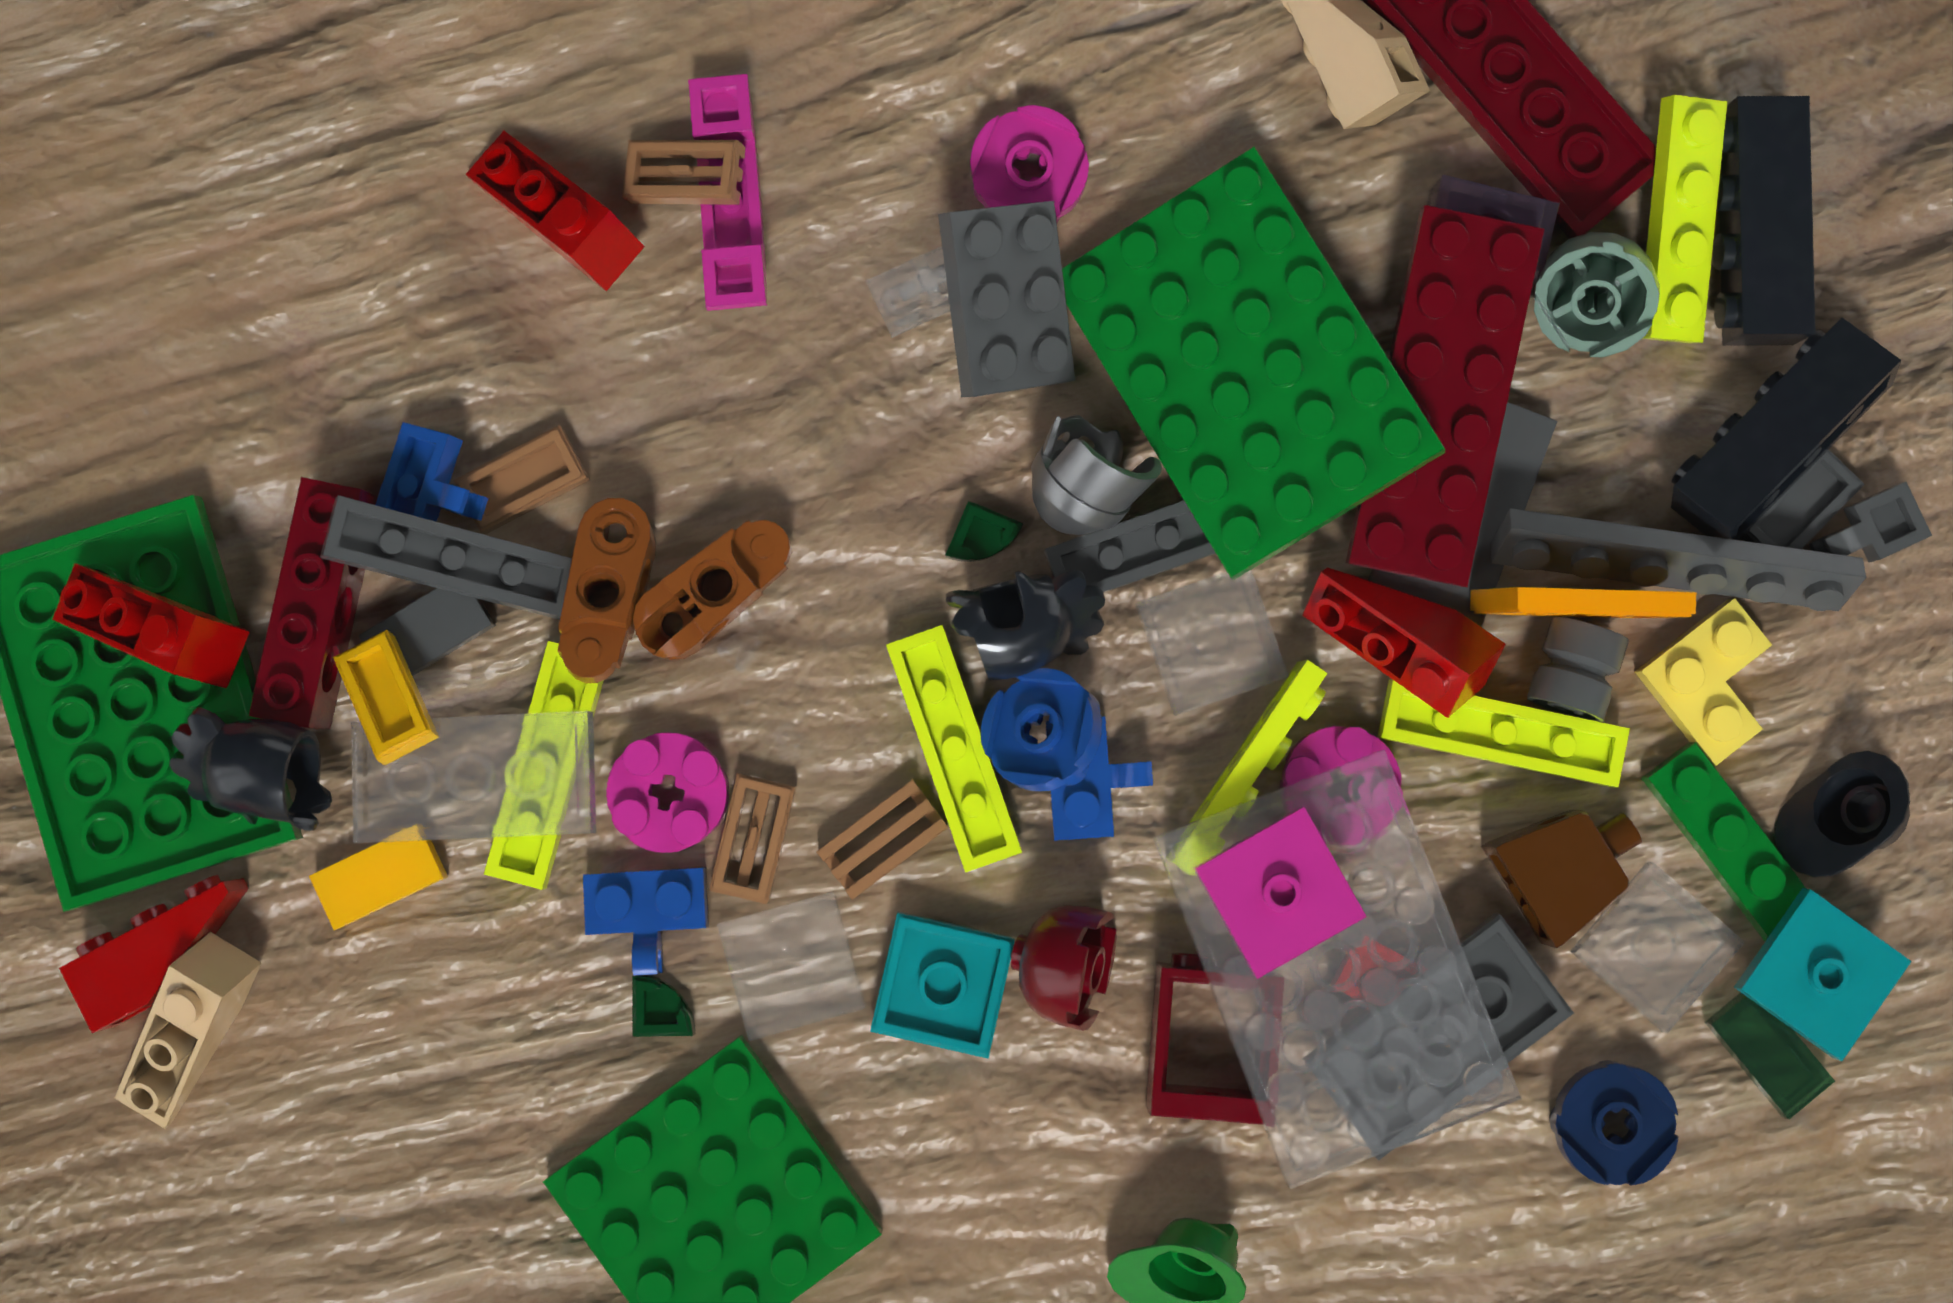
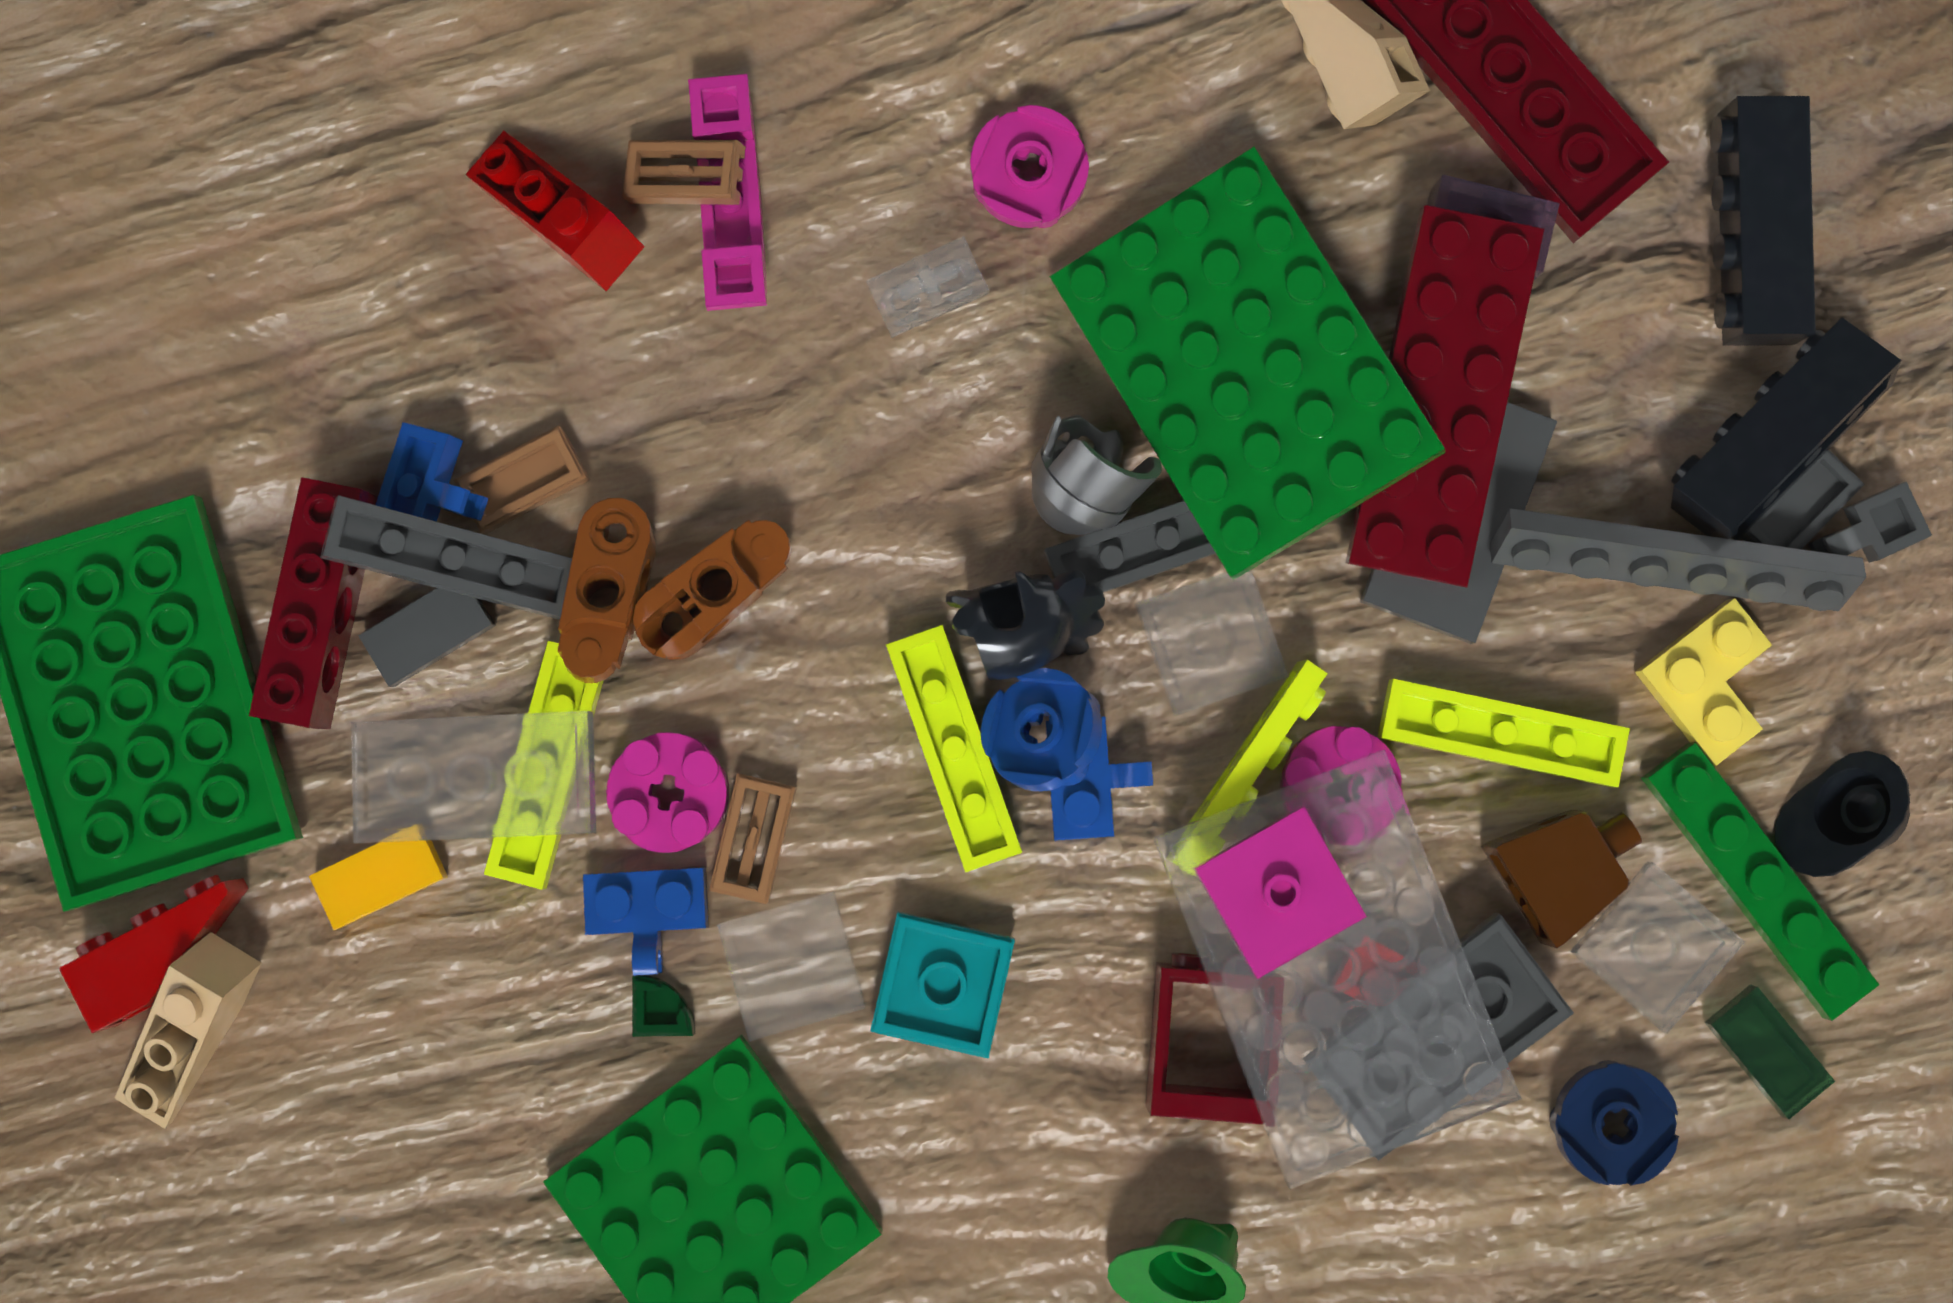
(151, 627): red slope -> none
(246, 767): black piece -> none
(385, 697): yellow tile -> none
(841, 870): medium nougat tile -> none
(981, 534): dark green tile -> none
(1006, 298): dark grey plate -> none
(1066, 963): dark red cylinder -> none
(1408, 638): red slope -> none
(1578, 666): dark grey wheel -> none
(1582, 602): light orange tile -> none
(1597, 294): sand green cylinder -> none
(1684, 213): neon yellow plate -> none
(1822, 974): teal plate -> none

